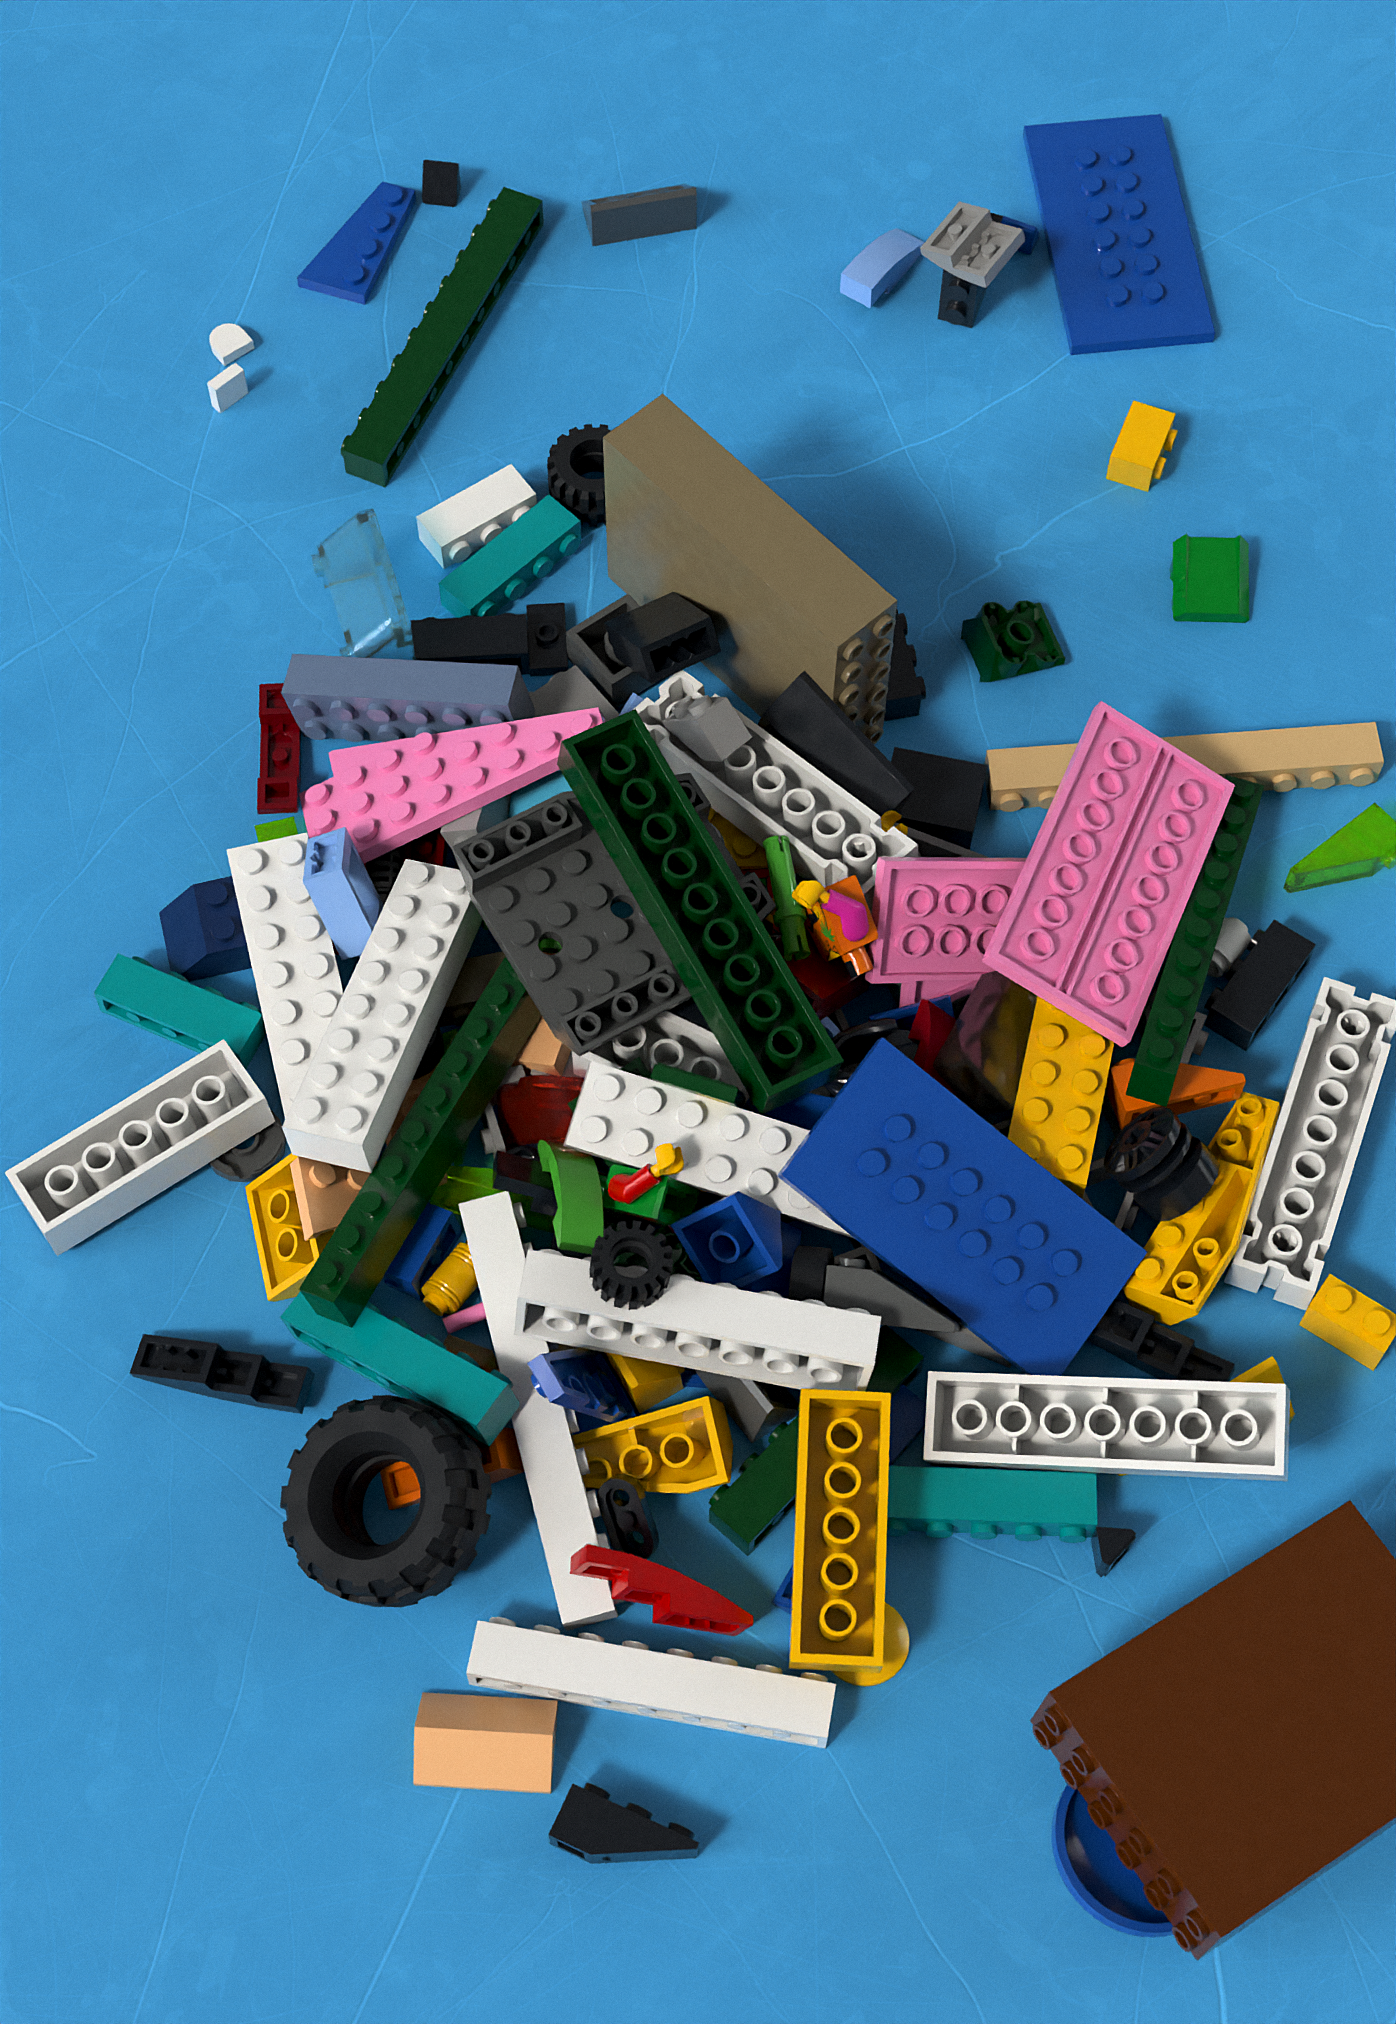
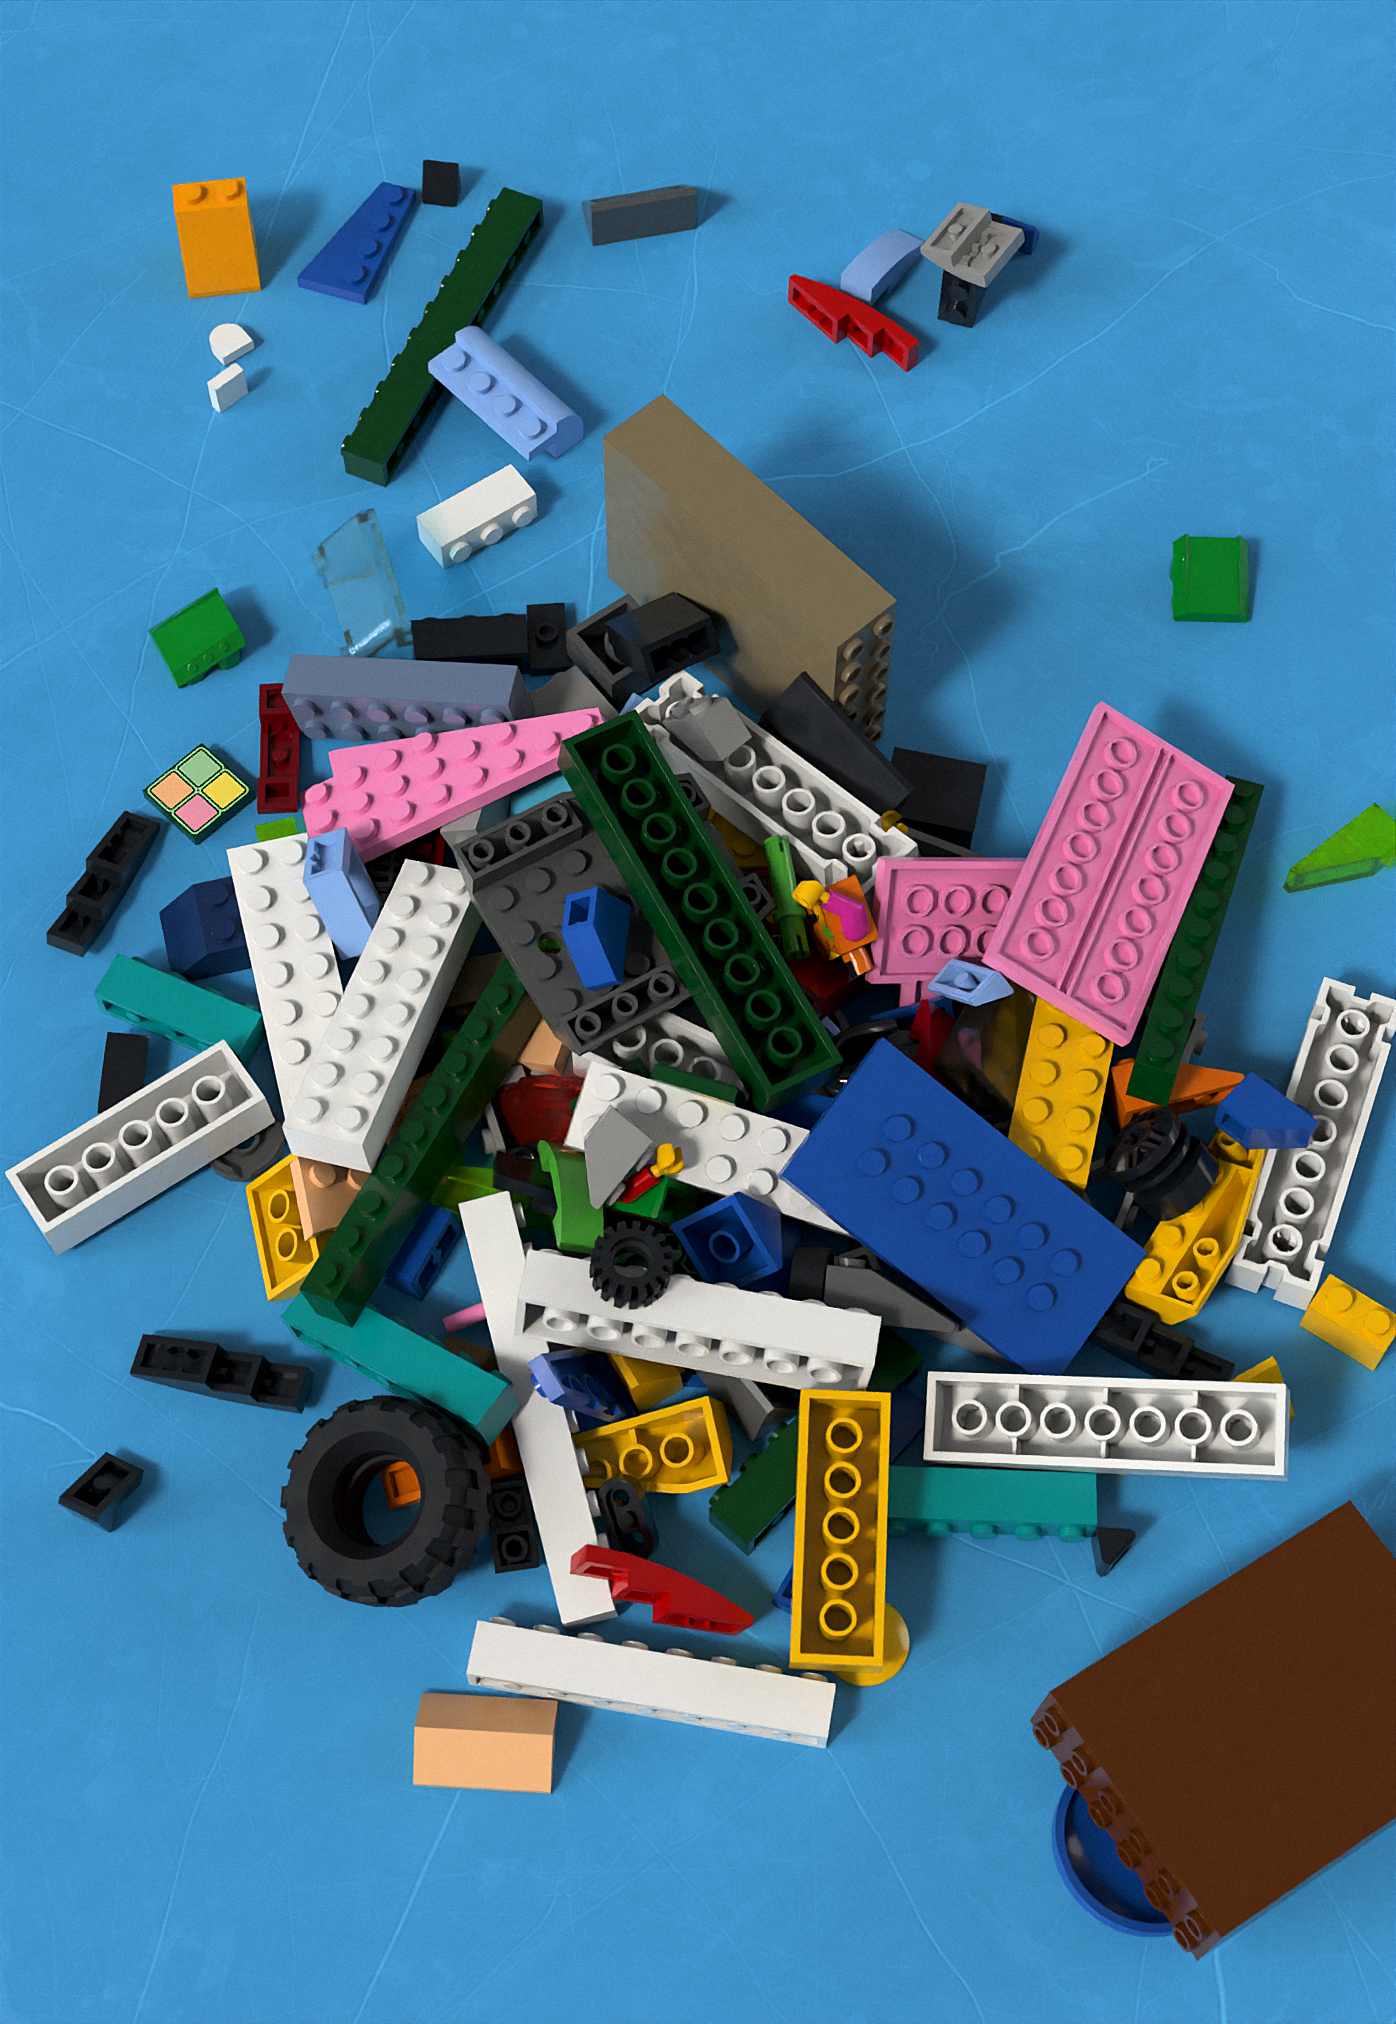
(101, 1491): none -> black slope
(104, 884): none -> black slope
(122, 1068): none -> black slope
(198, 639): none -> green slope
(199, 794): none -> tile
(216, 237): none -> light orange slope
(451, 1282): yellow head -> none
(506, 395): none -> light blue brick
(512, 561): teal brick -> none
(512, 1527): none -> black slope
(571, 458): black tyre -> none
(596, 936): none -> blue slope
(609, 1833): black slope -> none
(610, 1152): none -> light grey slope
(845, 316): none -> red slope
(904, 688): black slope -> none
(969, 983): none -> light blue slope
(1011, 640): dark green slope -> none
(1117, 235): blue plate -> none
(1141, 446): yellow brick -> none
(1230, 946): white brick -> none
(1258, 984): black brick -> none
(1263, 1117): none -> blue slope
(1271, 757): tan brick -> none

